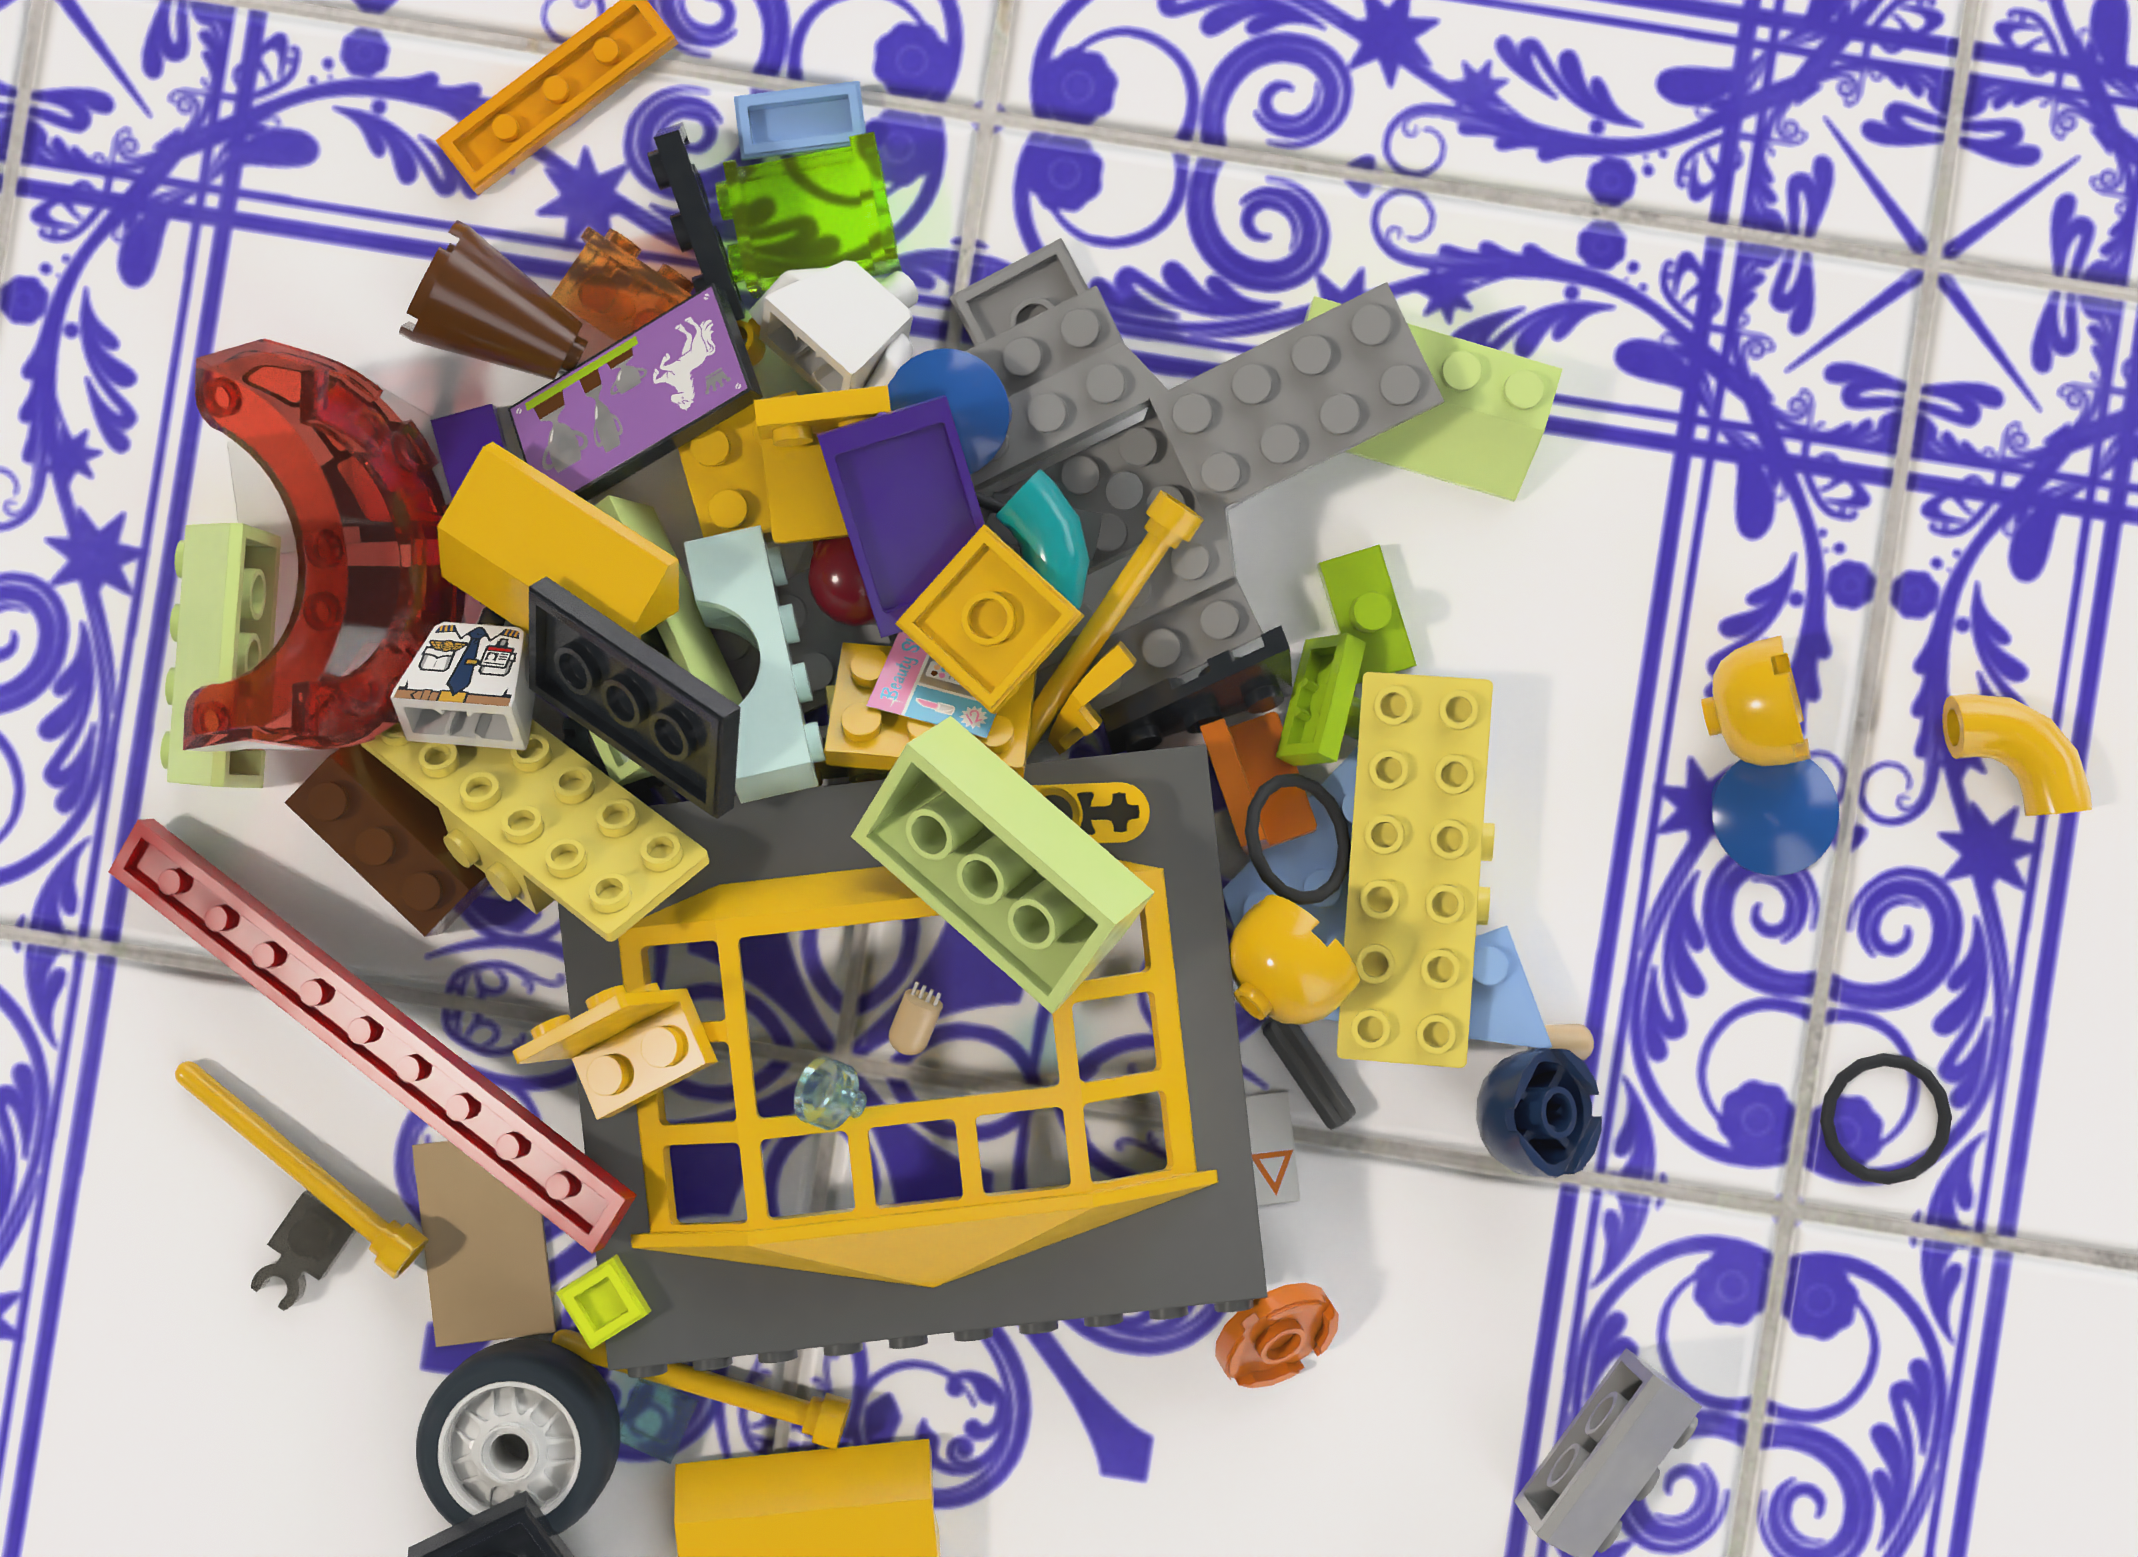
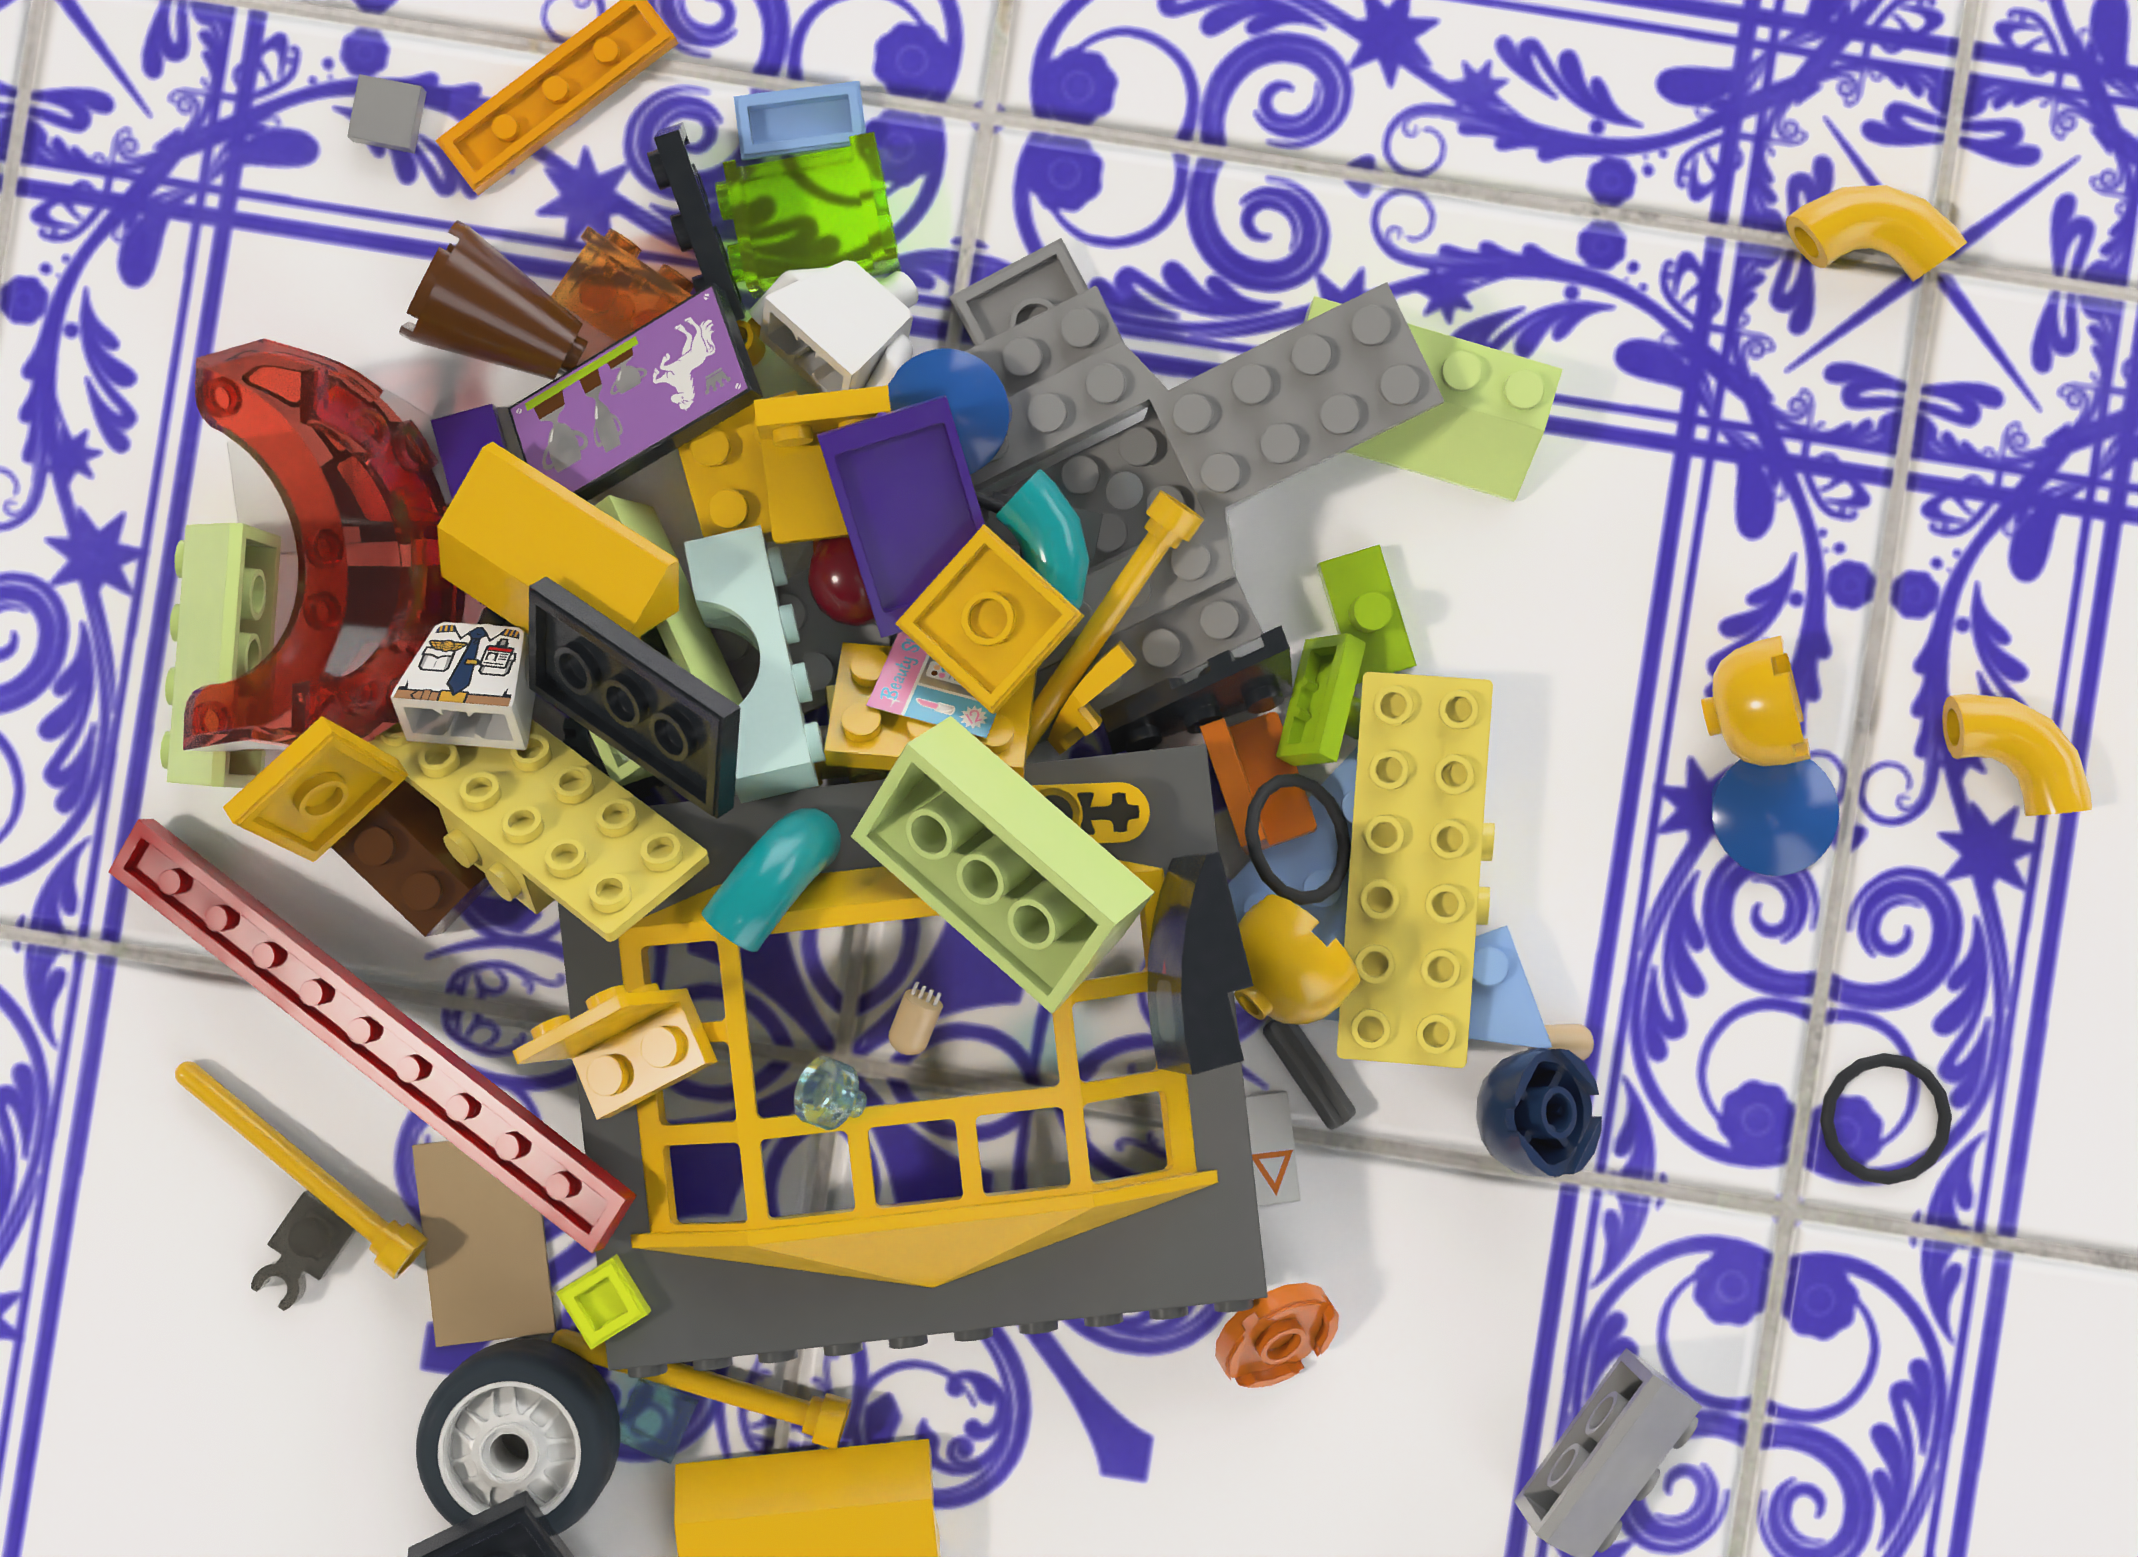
(316, 790): none -> yellow tile
(386, 113): none -> light grey tile
(773, 876): none -> teal cylinder
(1193, 967): none -> black slope
(1875, 219): none -> yellow cylinder

